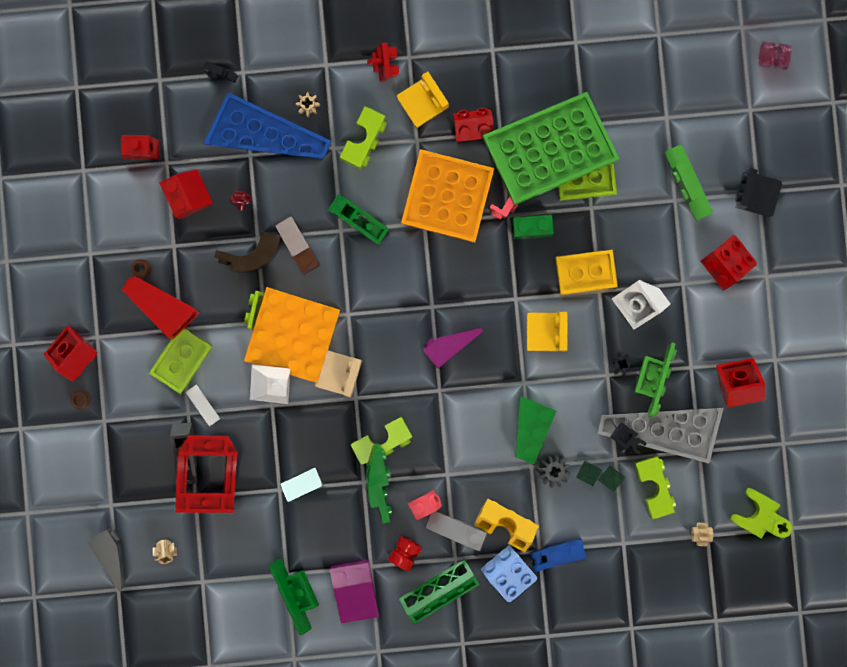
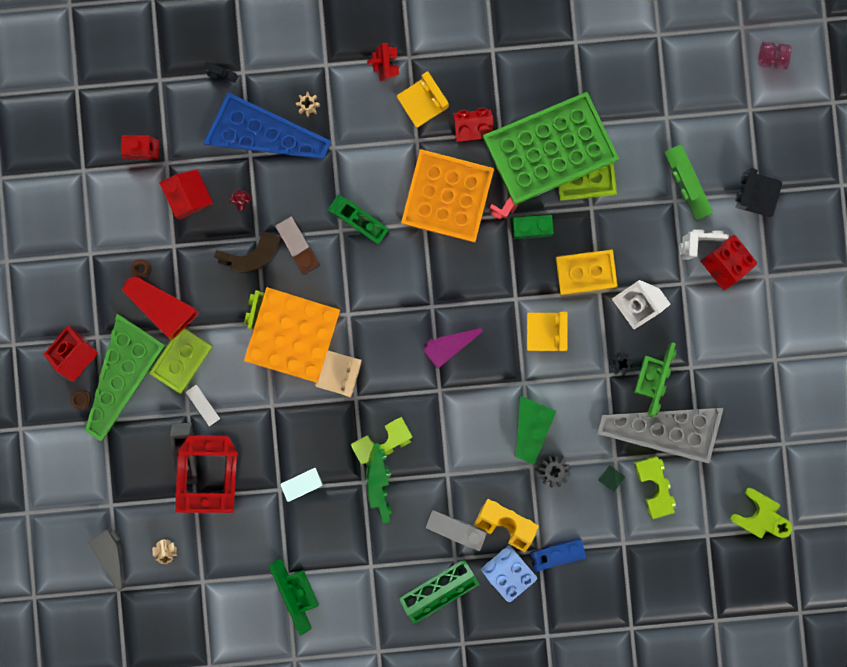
(123, 370): none -> bright green wing
(270, 384): white slope -> none
(354, 591): magenta slope -> none
(357, 154): lime arch -> none
(405, 552): red wheel -> none
(425, 505): coral bracket -> none
(588, 473): clear green tile -> none
(626, 436): black plate -> none
(689, 244): none -> white bracket
(702, 534): tan gear -> none
(741, 382): red slope -> none

